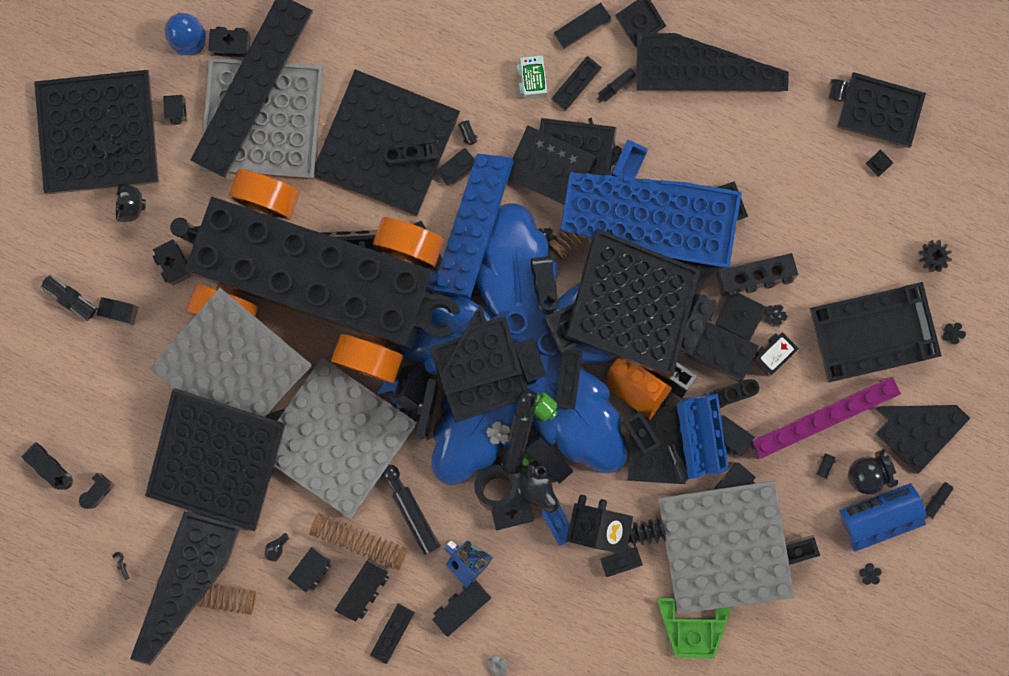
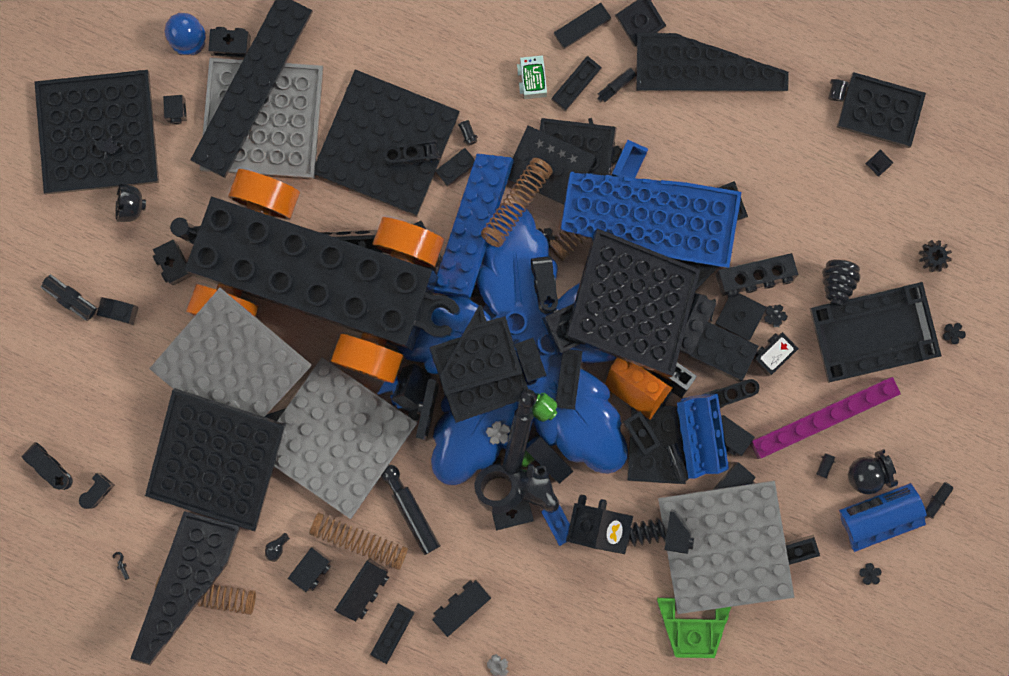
(467, 561): torso -> none
(494, 232): none -> medium nougat piece
(620, 563): black plate -> none
(678, 535): none -> black slope
(840, 280): none -> black piece
(919, 431): black wing -> none

